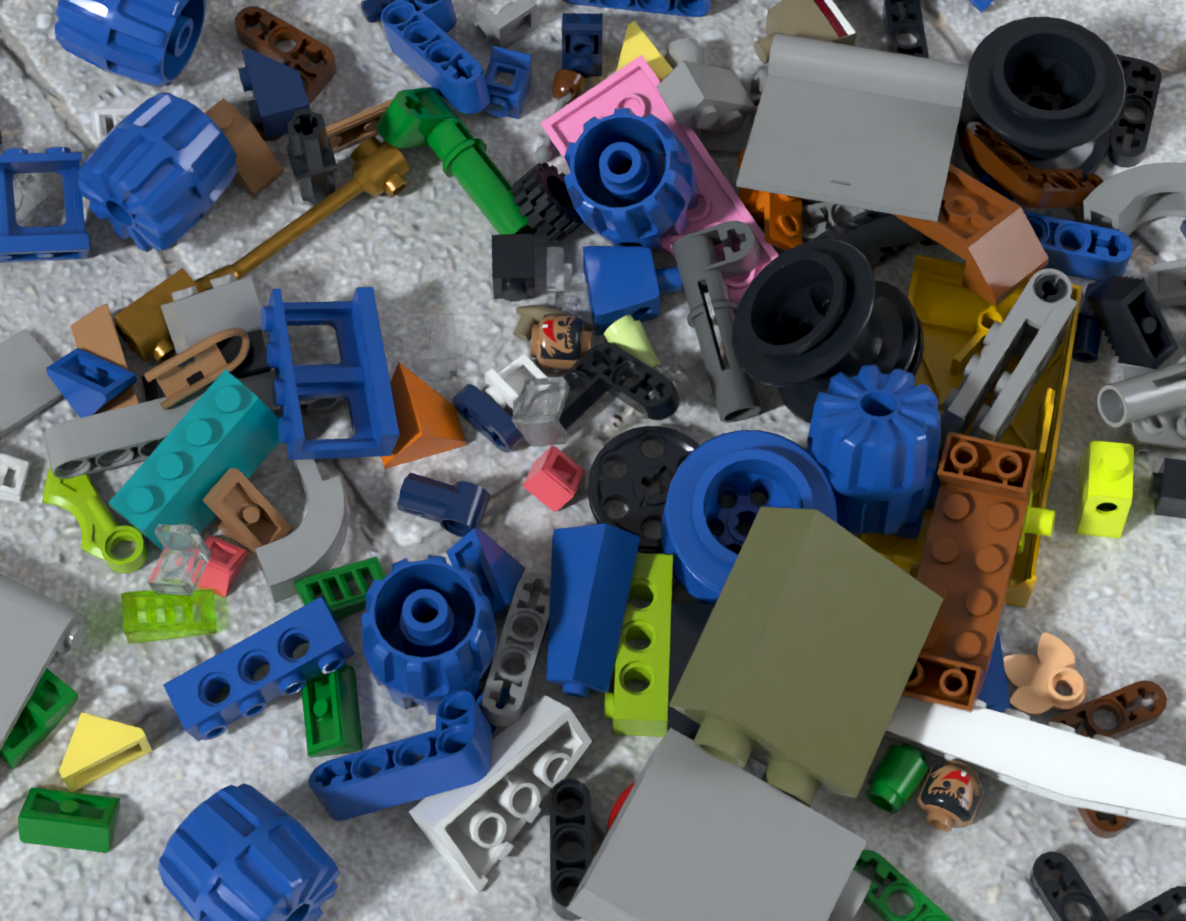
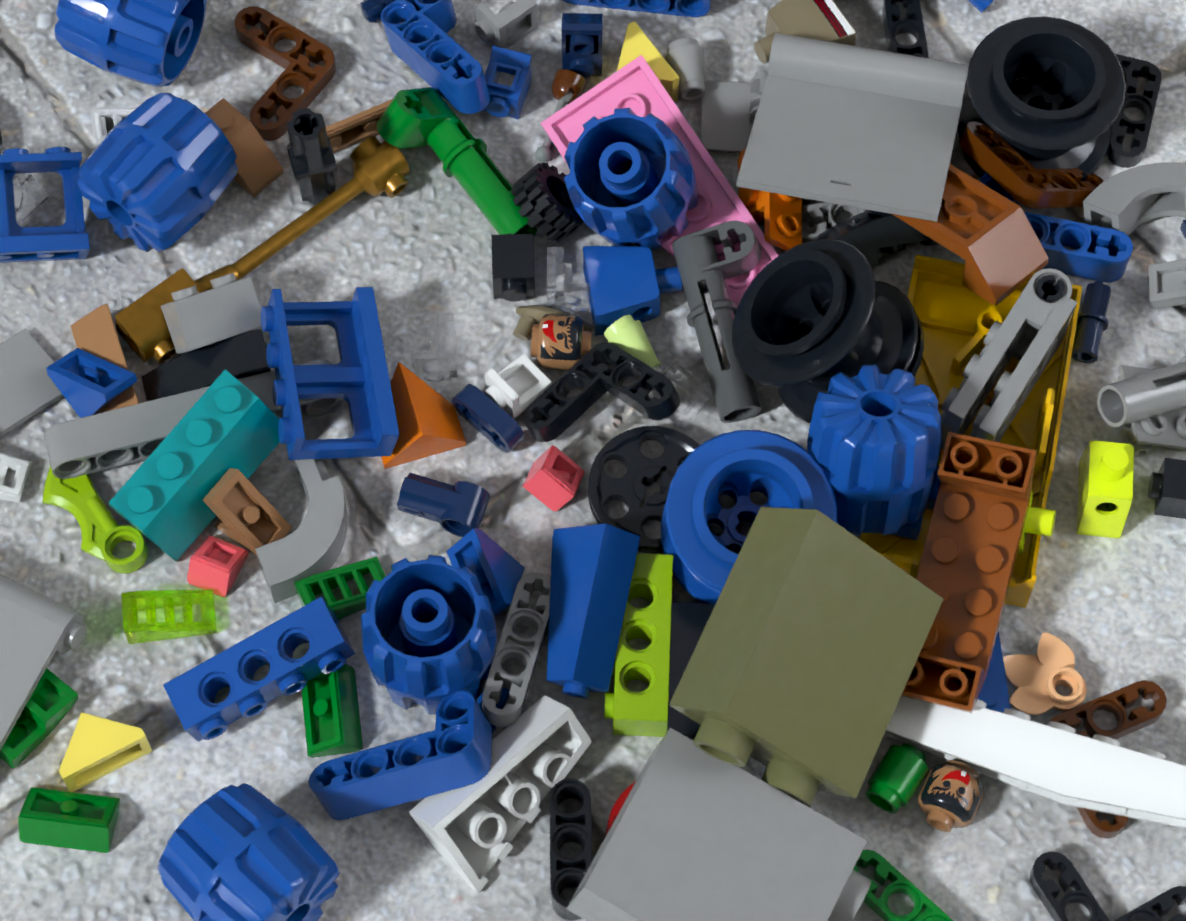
(181, 560): clear bracket -> none
(206, 359): medium nougat piece -> none
(275, 91): dark blue slope -> none
(540, 410): clear bracket -> none
(705, 97): light grey brick -> none
(1132, 322): black brick -> none

